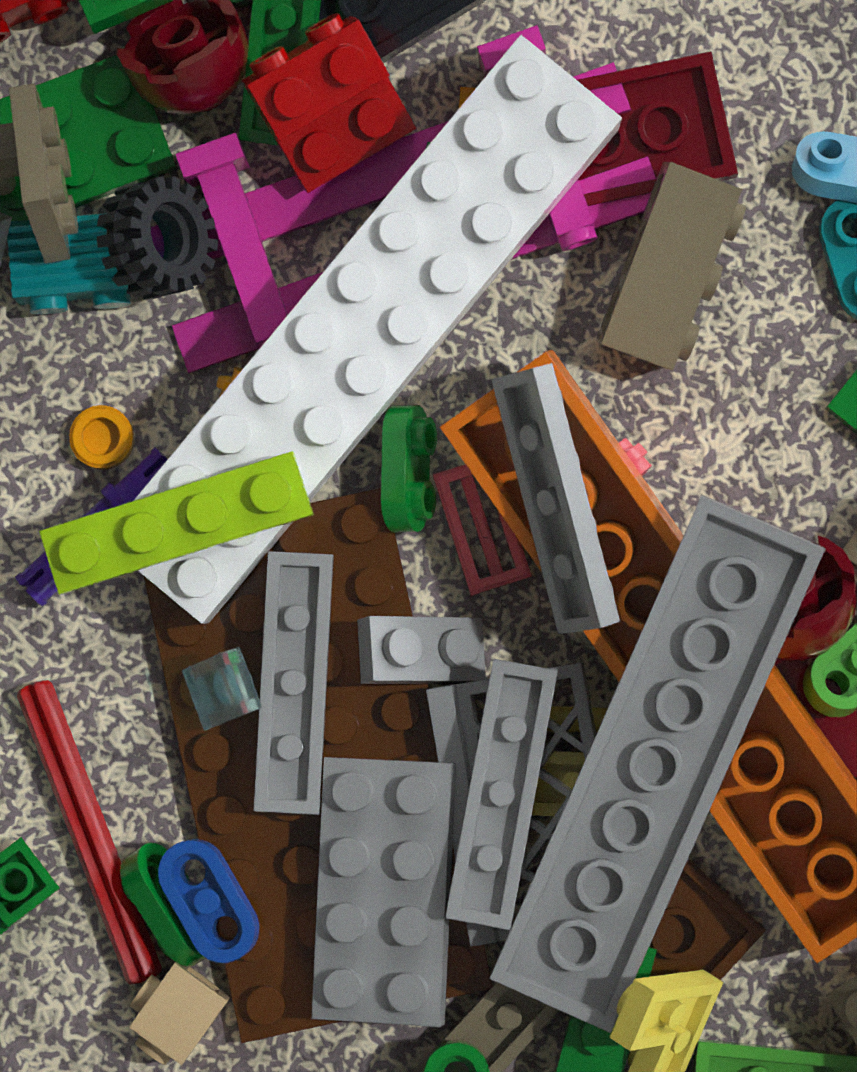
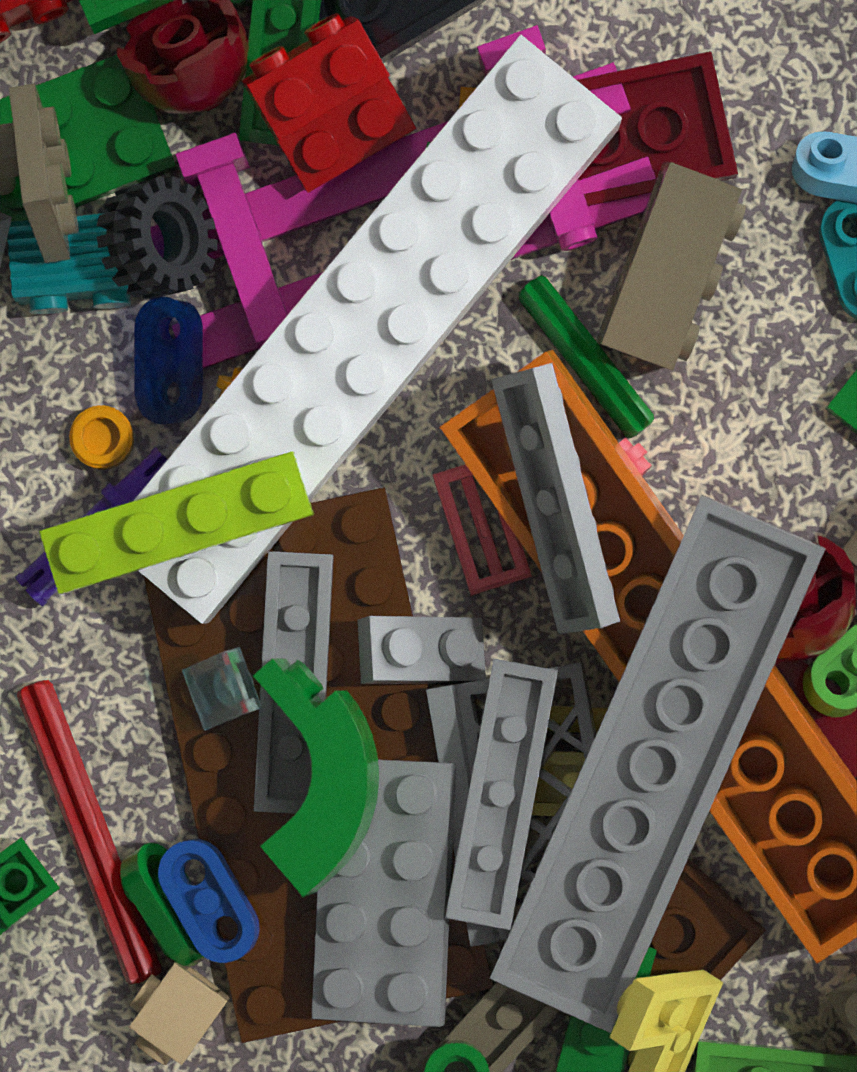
(164, 360): none -> clear blue plate
(343, 778): none -> green arch
(405, 471): green plate -> none
(585, 356): none -> green axle

